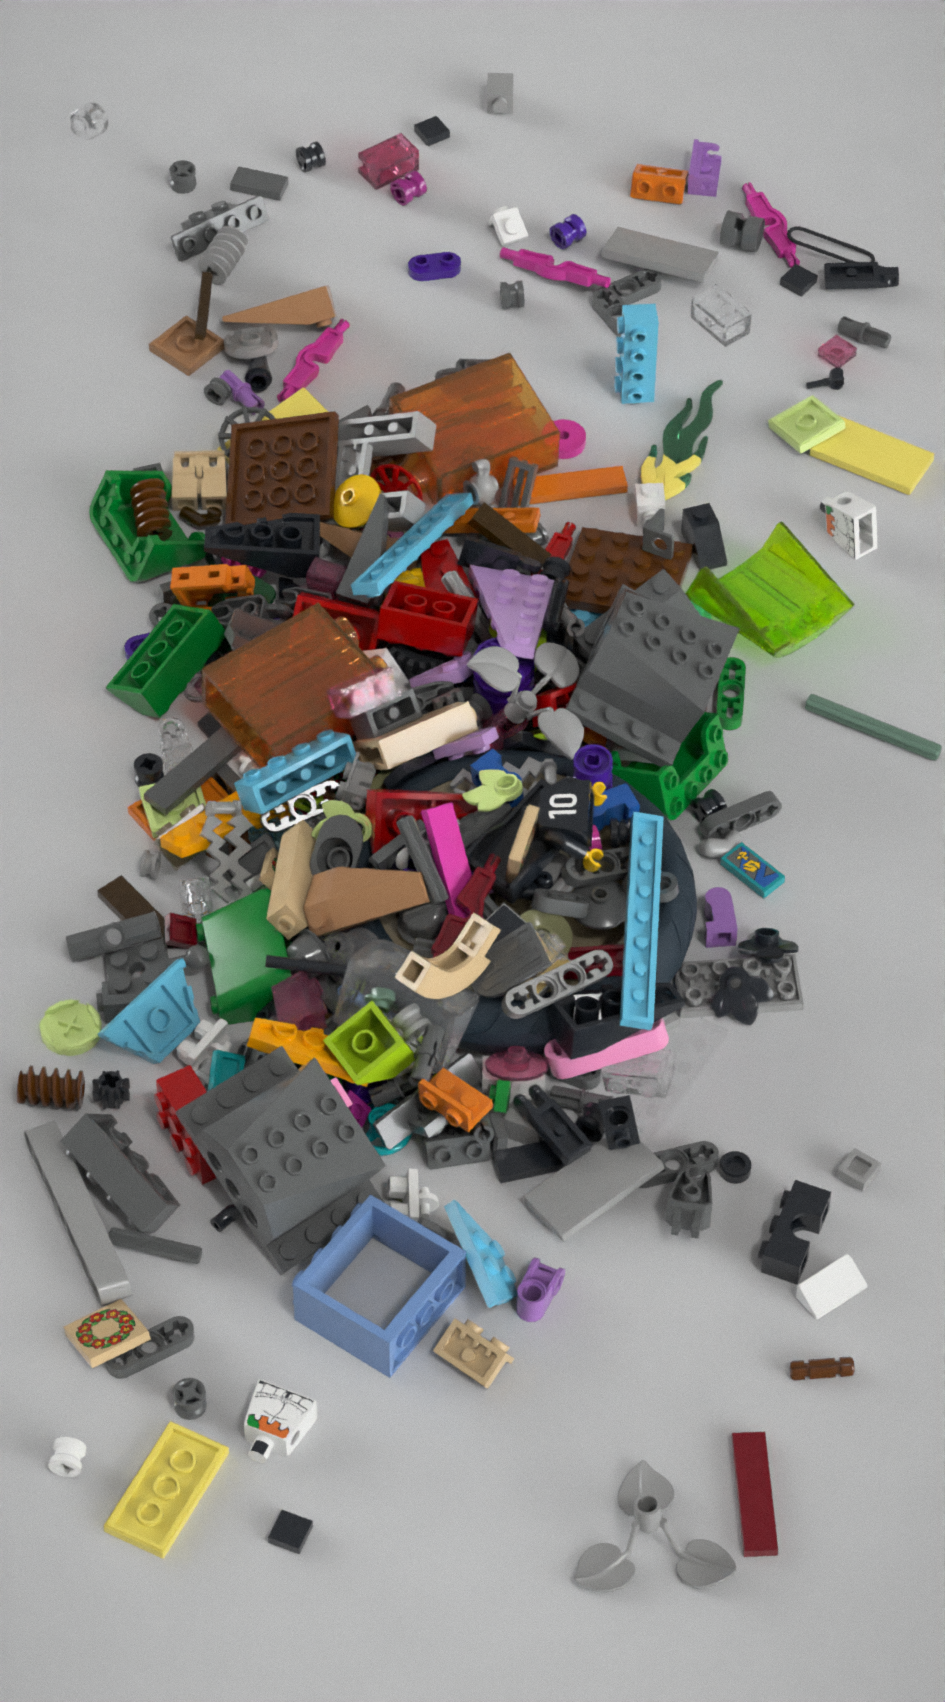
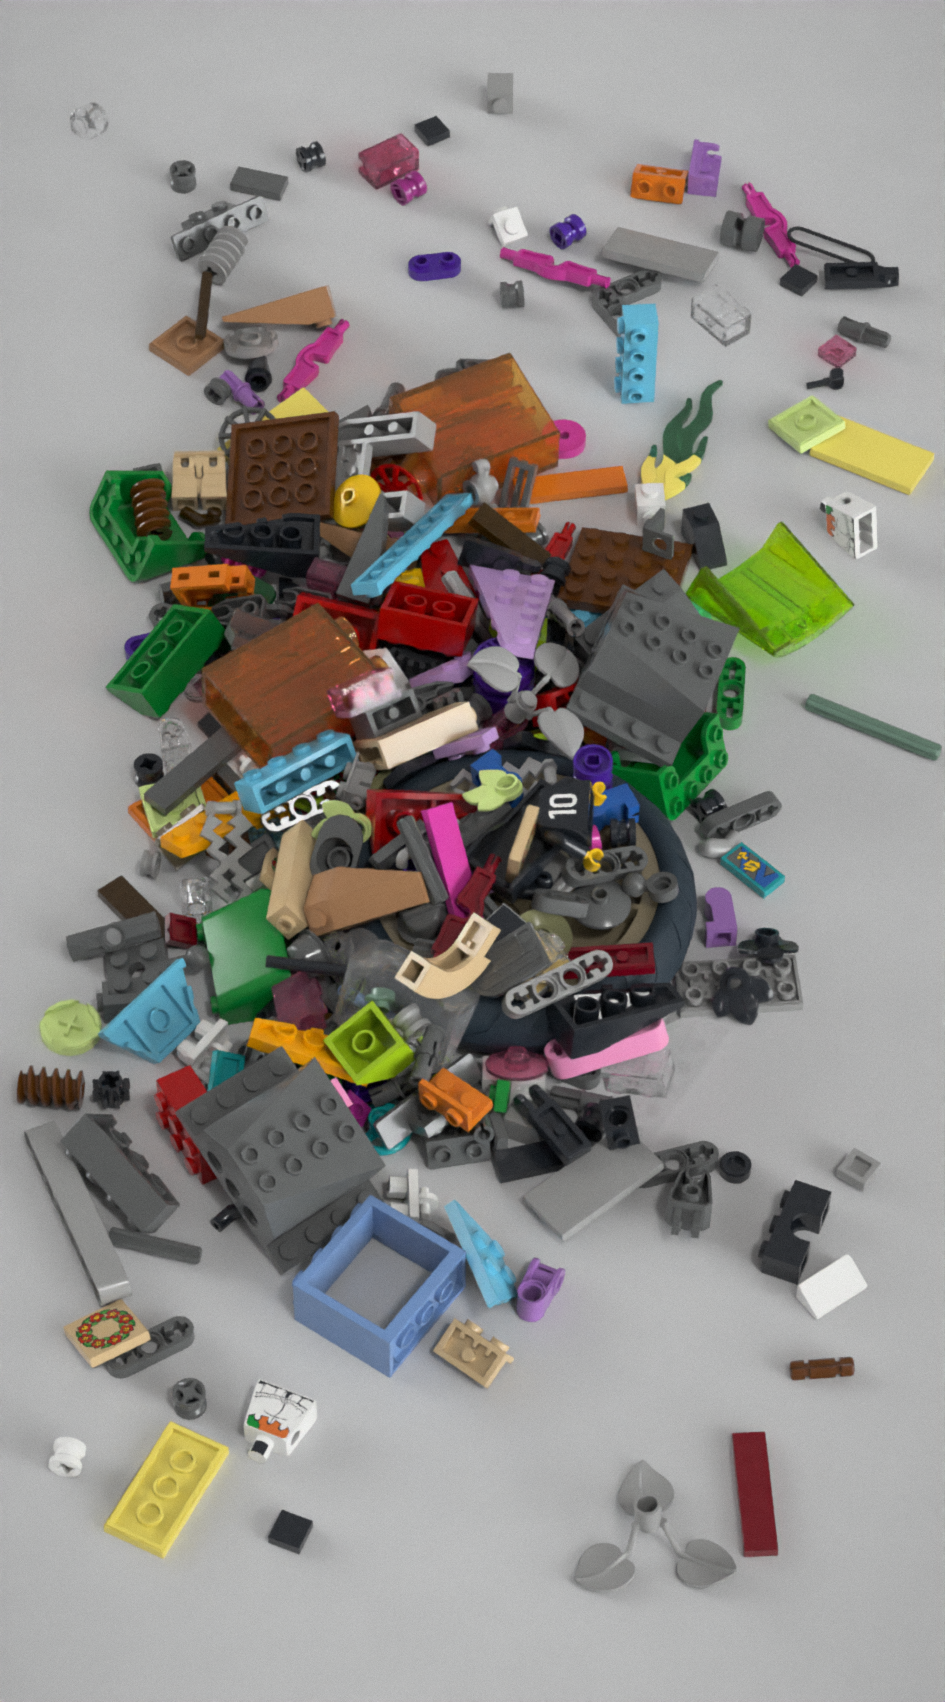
(555, 605): black axle -> none
(641, 921): medium azure plate -> none

